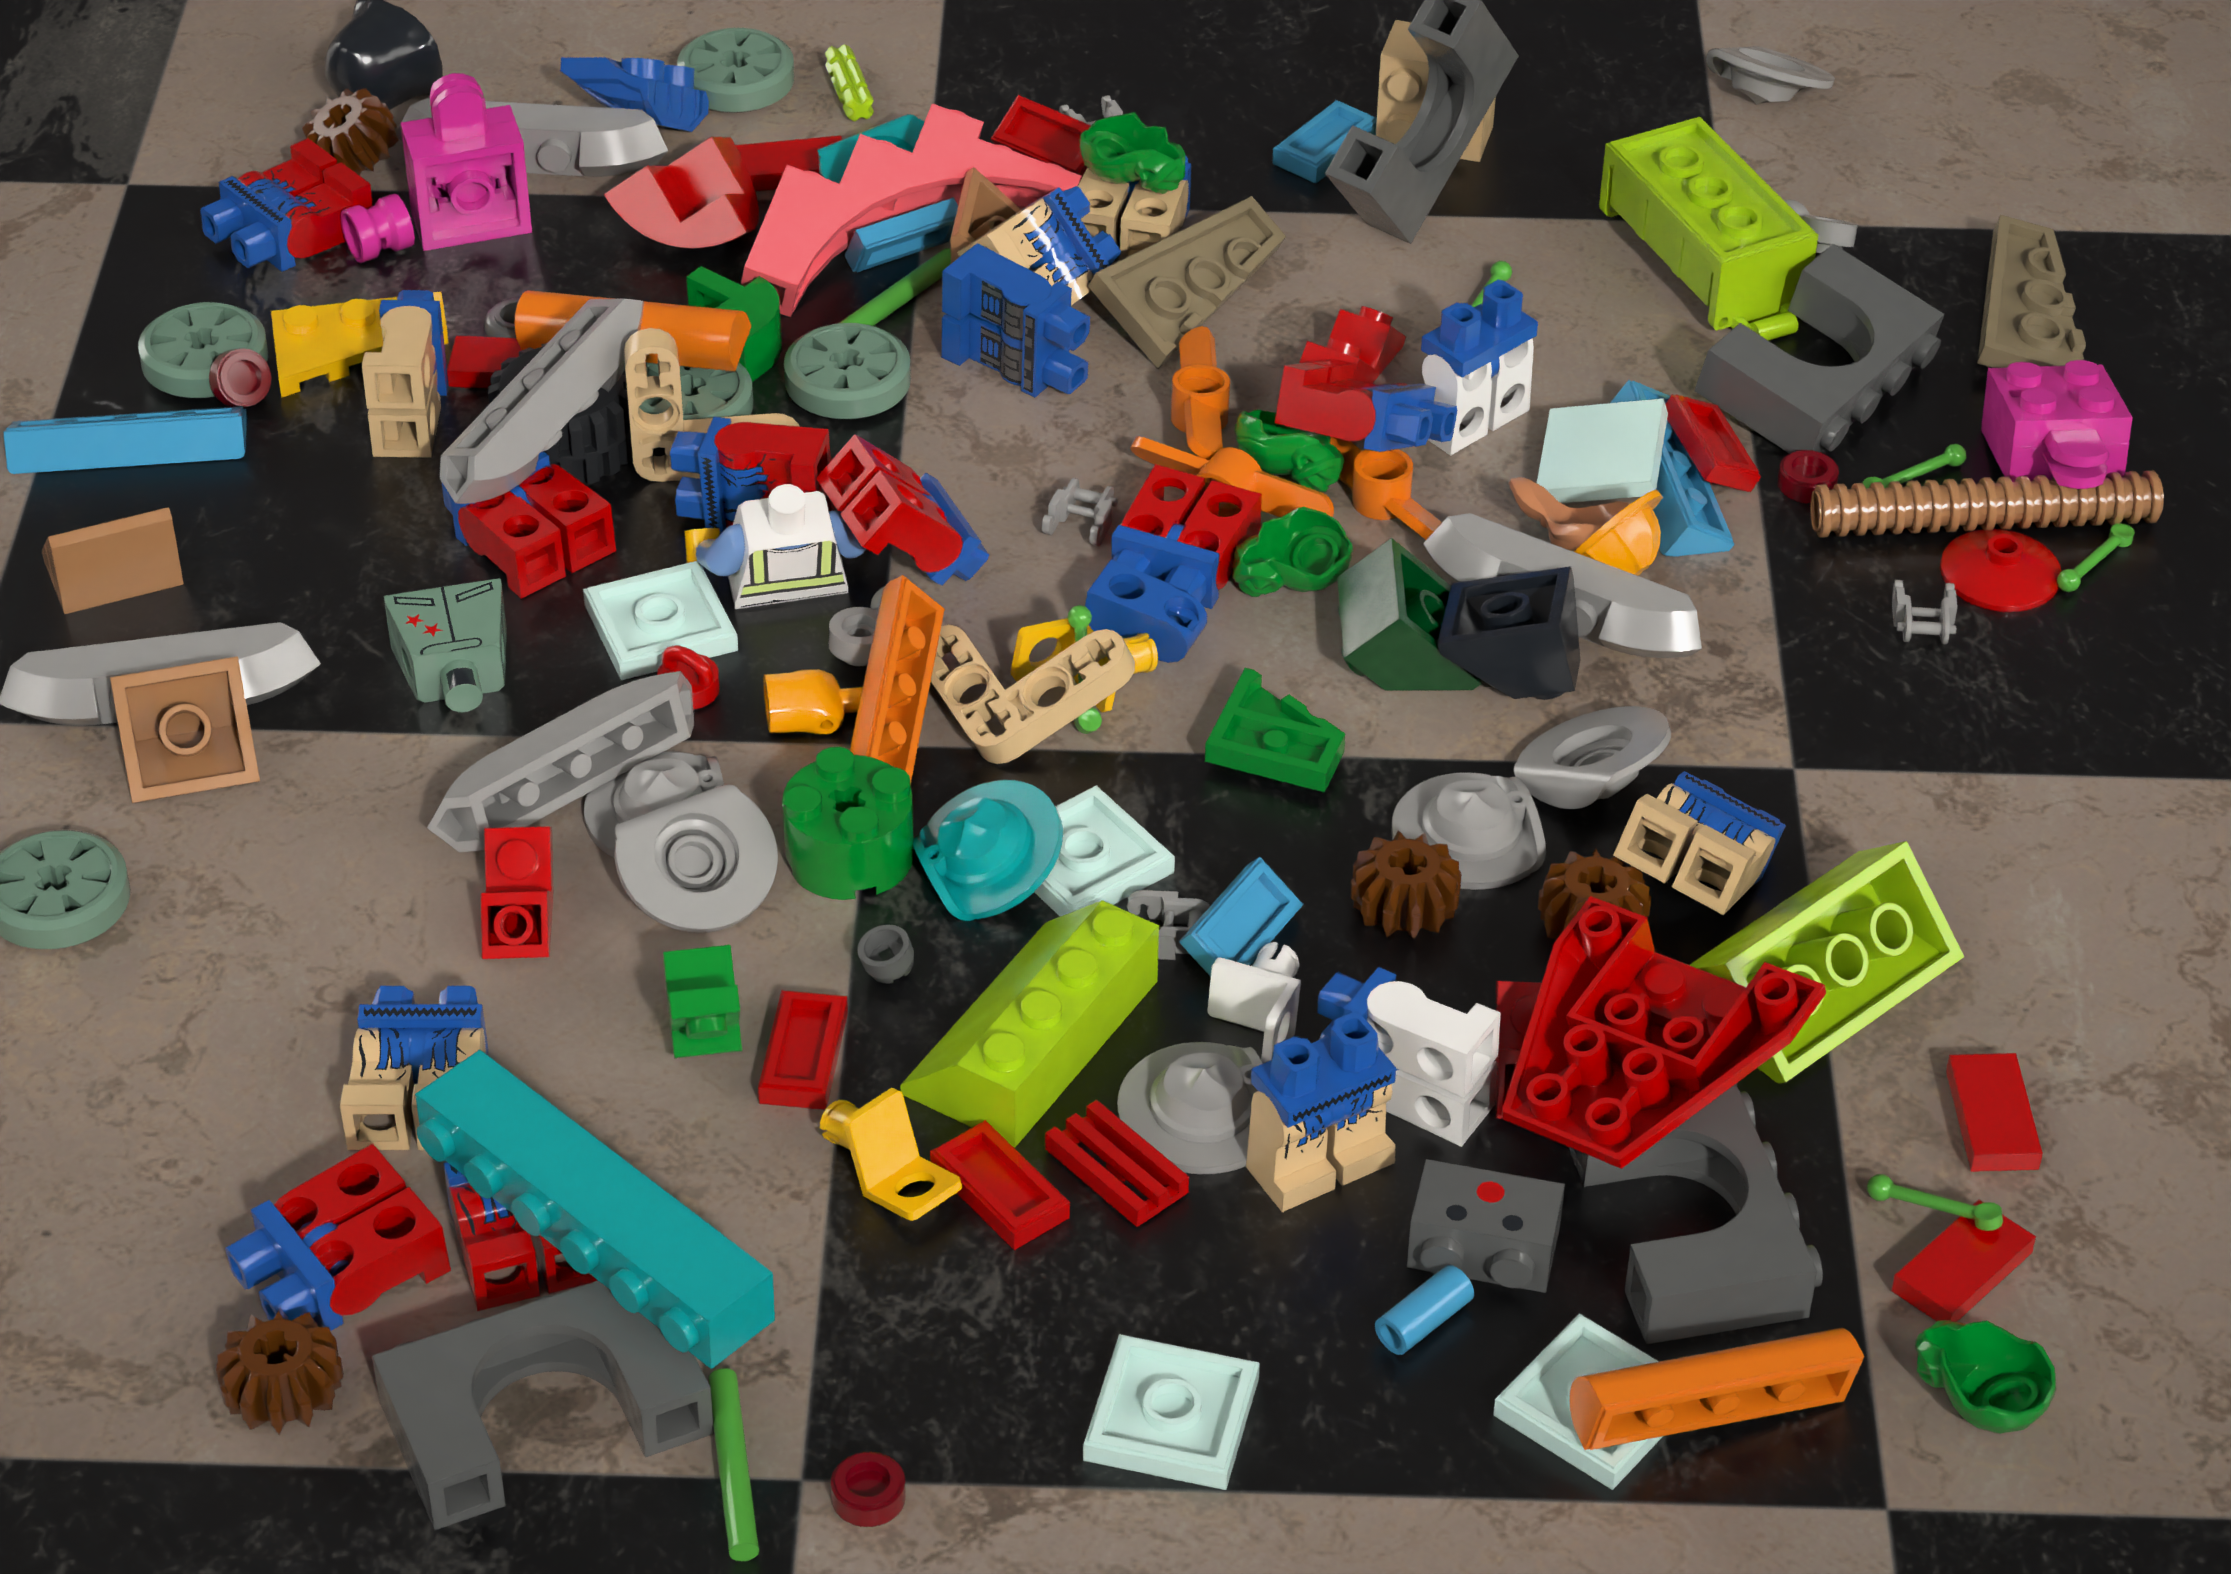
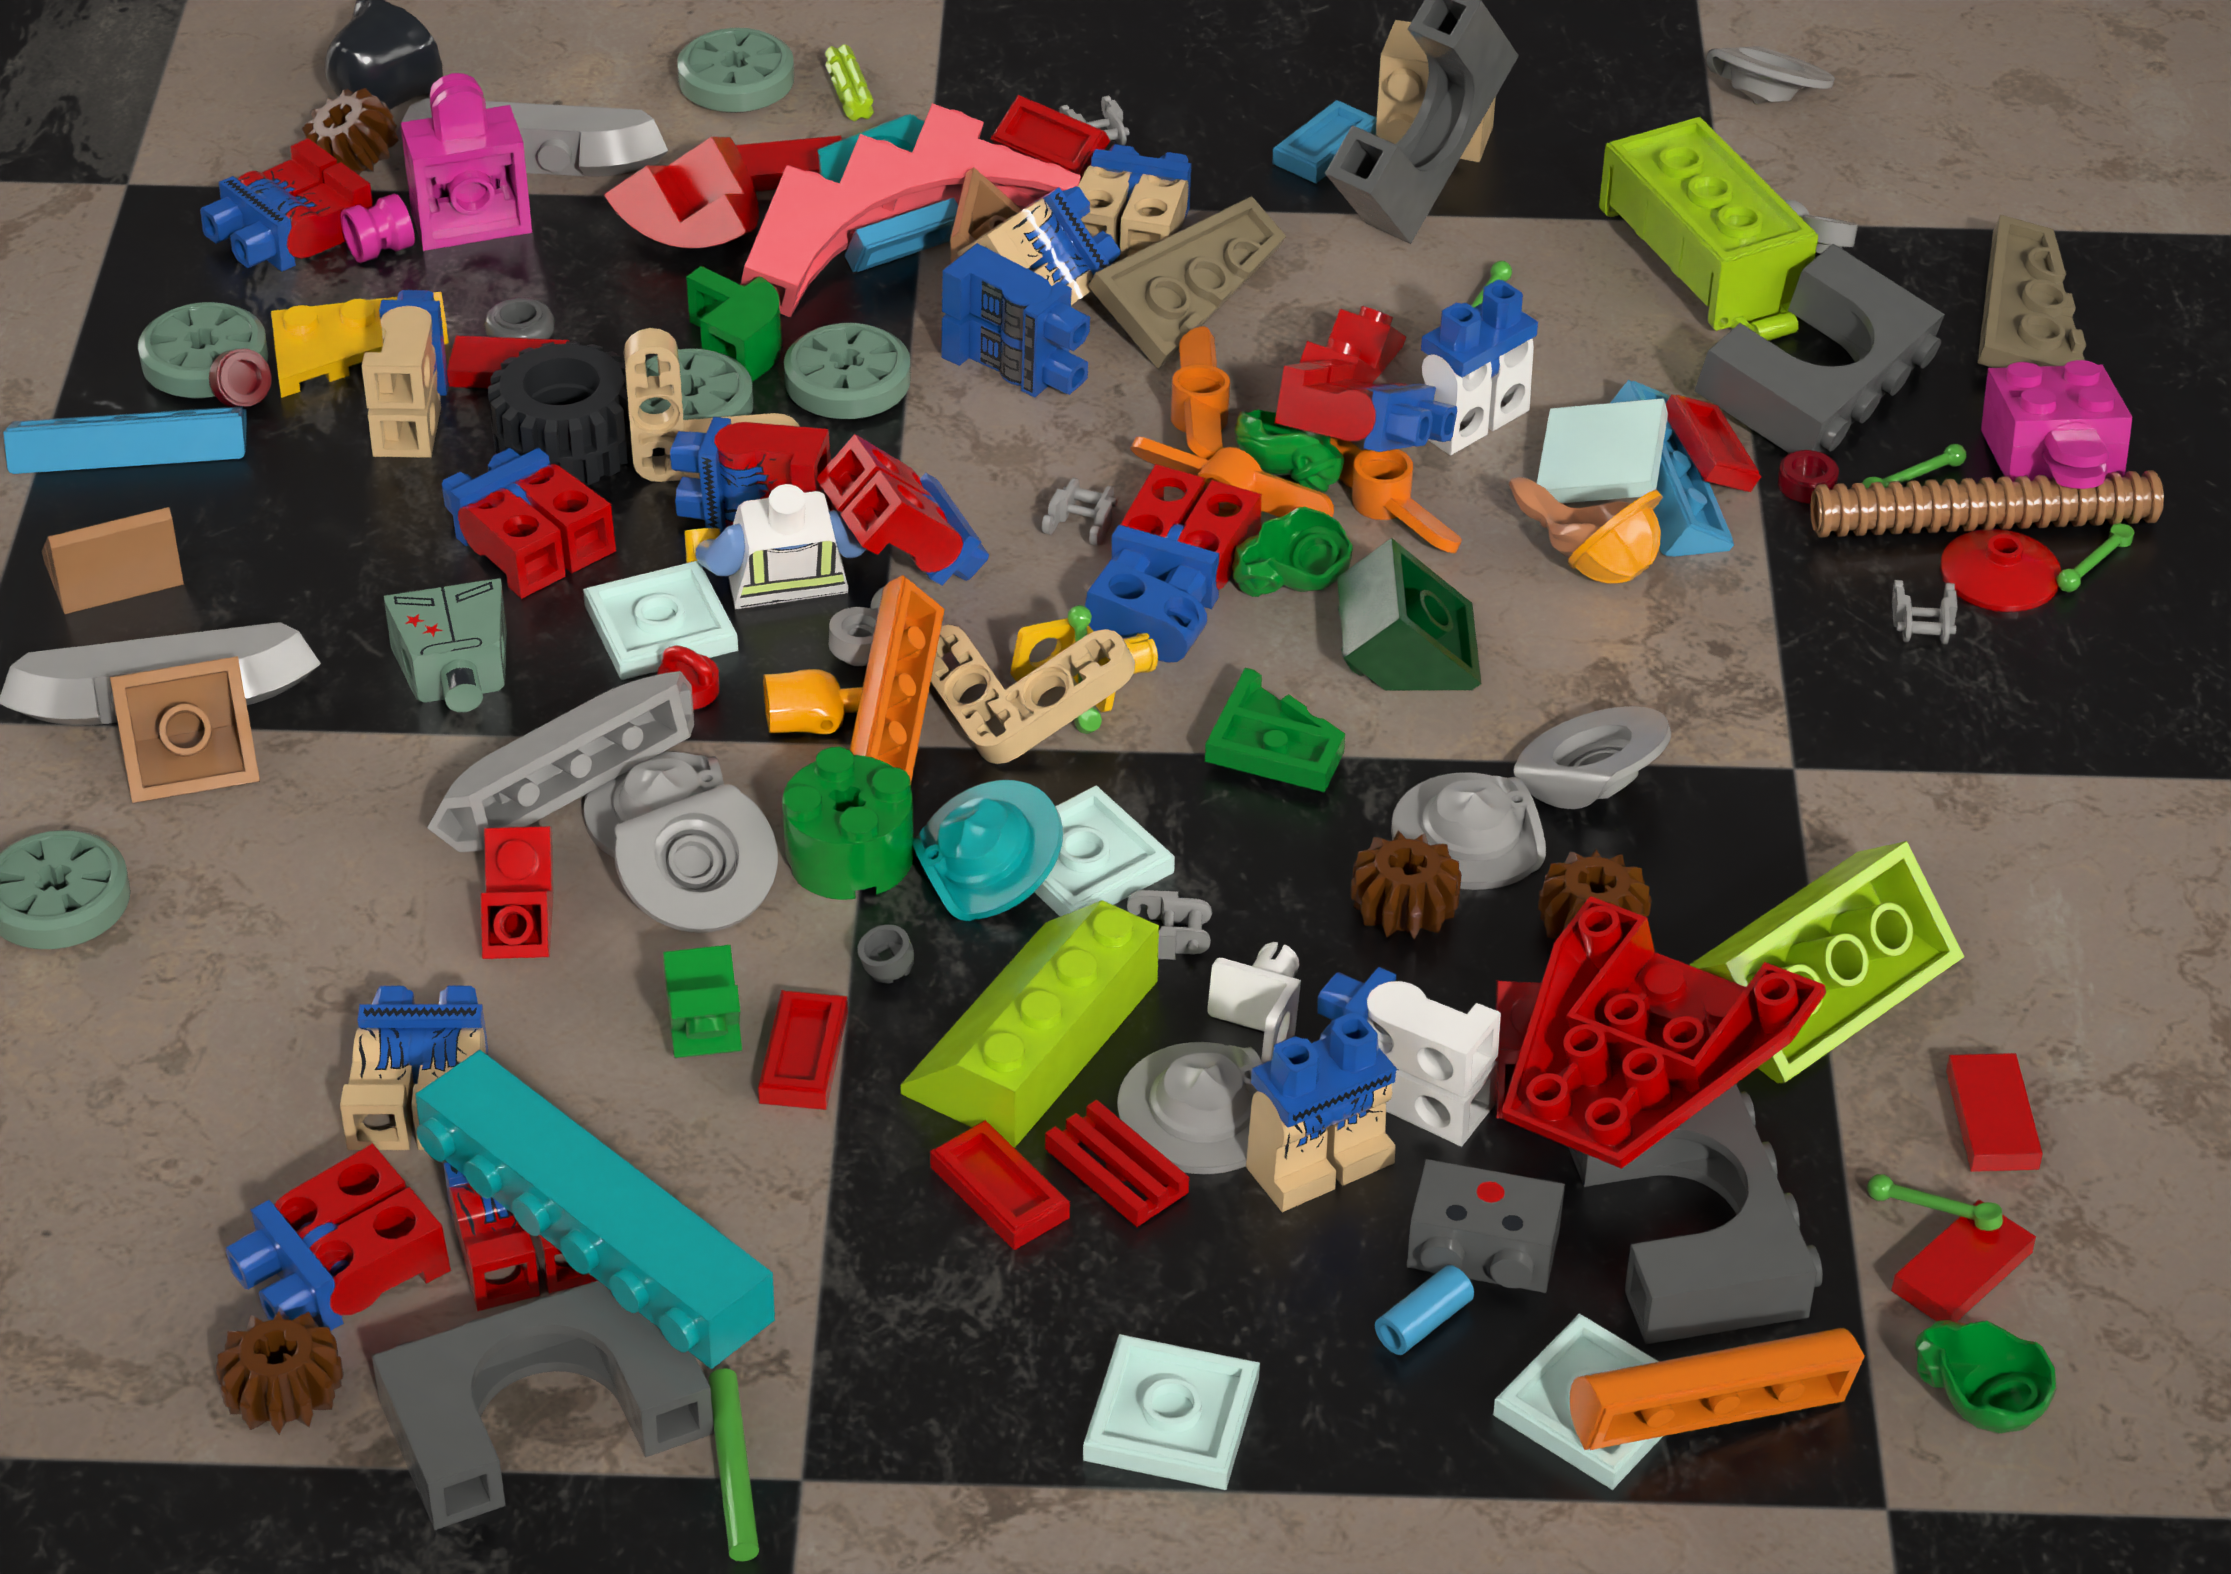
(529, 413): light grey brick -> none
(642, 84): blue slope -> none
(703, 334): orange brick -> none
(868, 1489): dark red tile -> none
(887, 1153): yellow bracket -> none
(902, 291): bright green bar -> none
(1129, 151): green hair -> none
(1242, 918): dark azure tile -> none
(1515, 632): black slope -> none
(1610, 603): light grey brick -> none
(1702, 838): tan hips -> none

